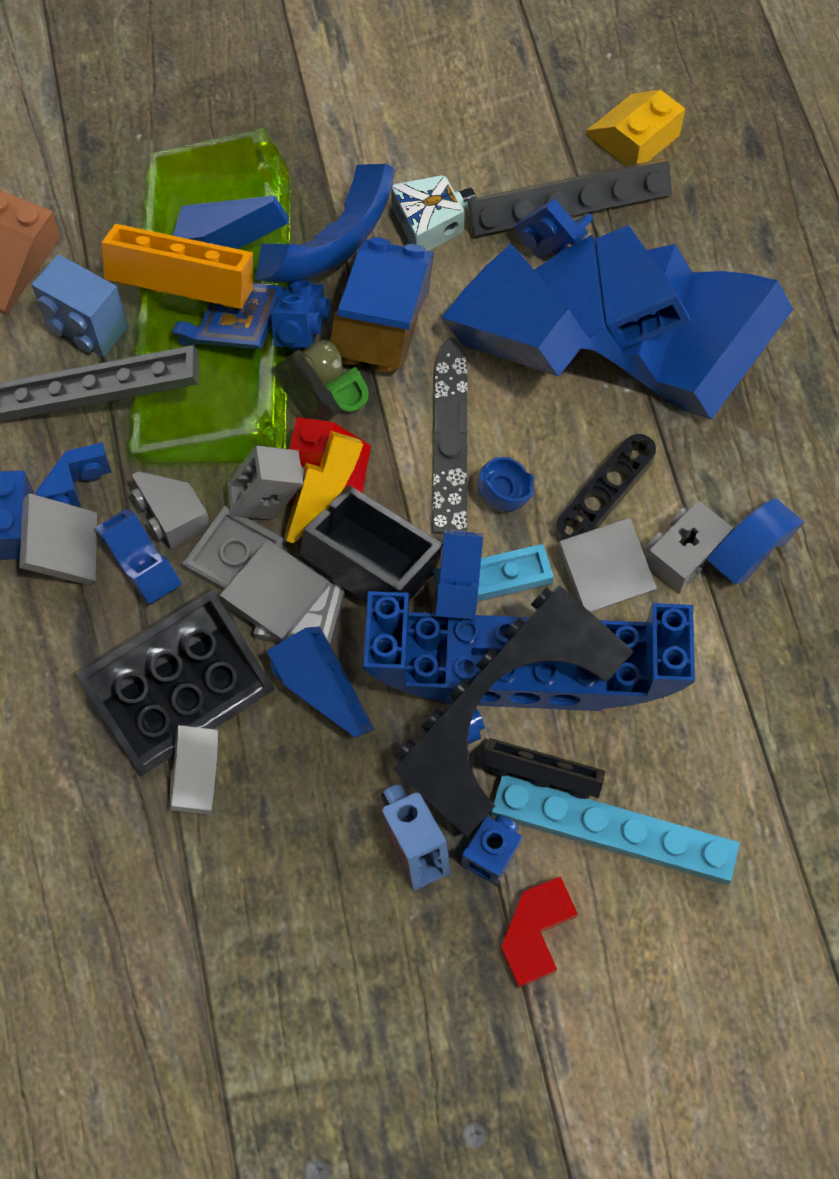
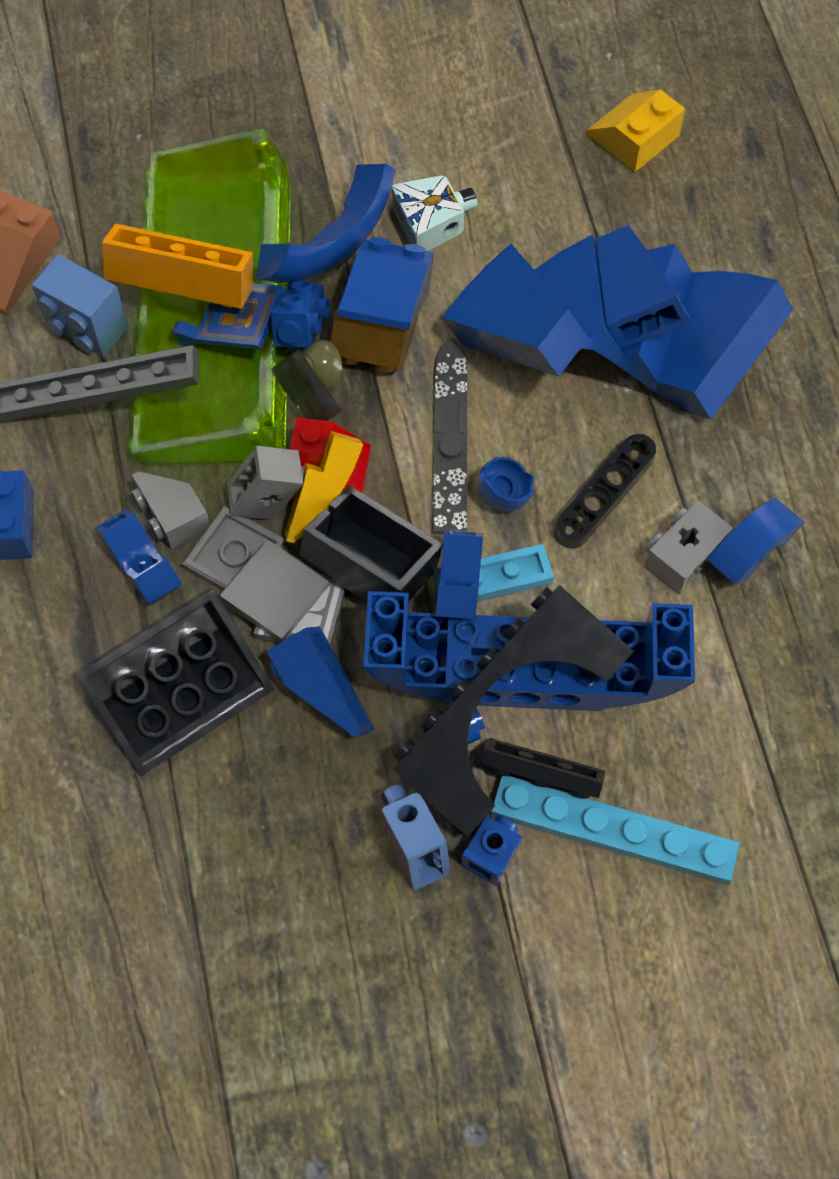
(58, 539): light grey tile -> none
(74, 465): blue slope -> none
(194, 770): light grey slope -> none
(232, 221): blue slope -> none
(349, 390): bright green tile -> none
(524, 944): red tile -> none
(551, 229): blue bracket -> none
(574, 194): dark grey plate -> none
(607, 565): light grey tile -> none

